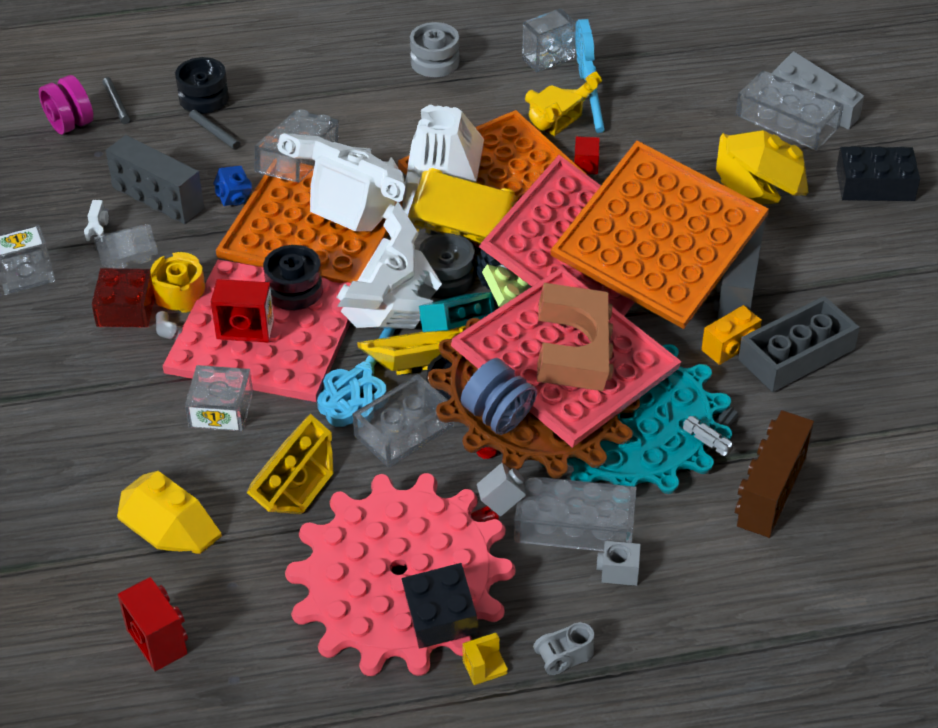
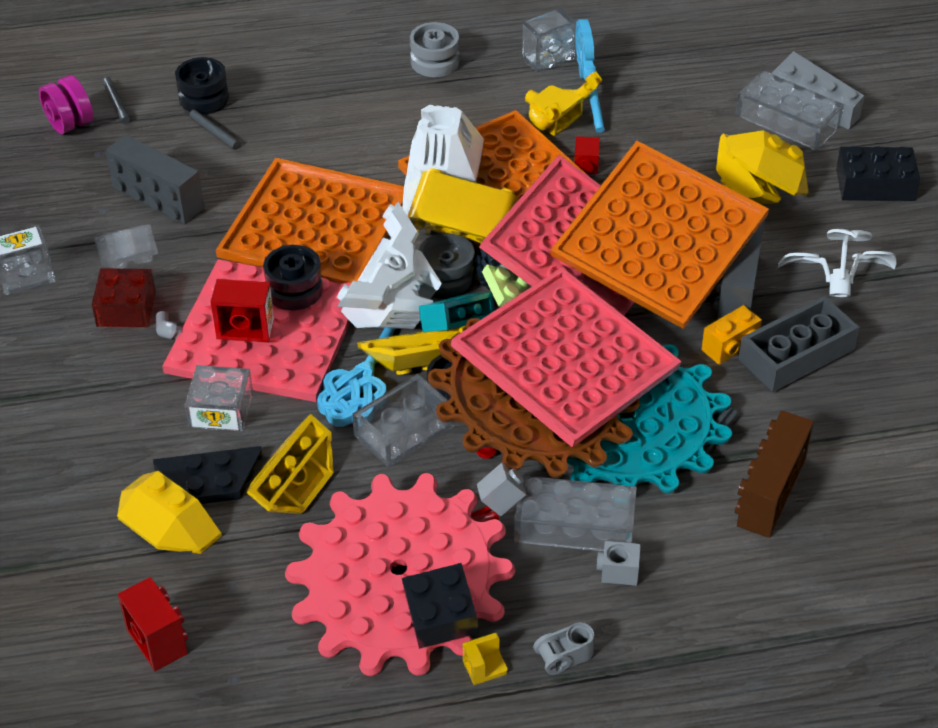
(97, 219): white plate -> none
(177, 281): yellow brick -> none
(212, 475): none -> black wing
(232, 185): blue brick -> none
(301, 122): clear brick -> none
(347, 181): white helmet -> none
(498, 396): sand blue wheel -> none
(590, 313): nougat arch -> none
(708, 435): light grey axle -> none
(841, 280): none -> white plant

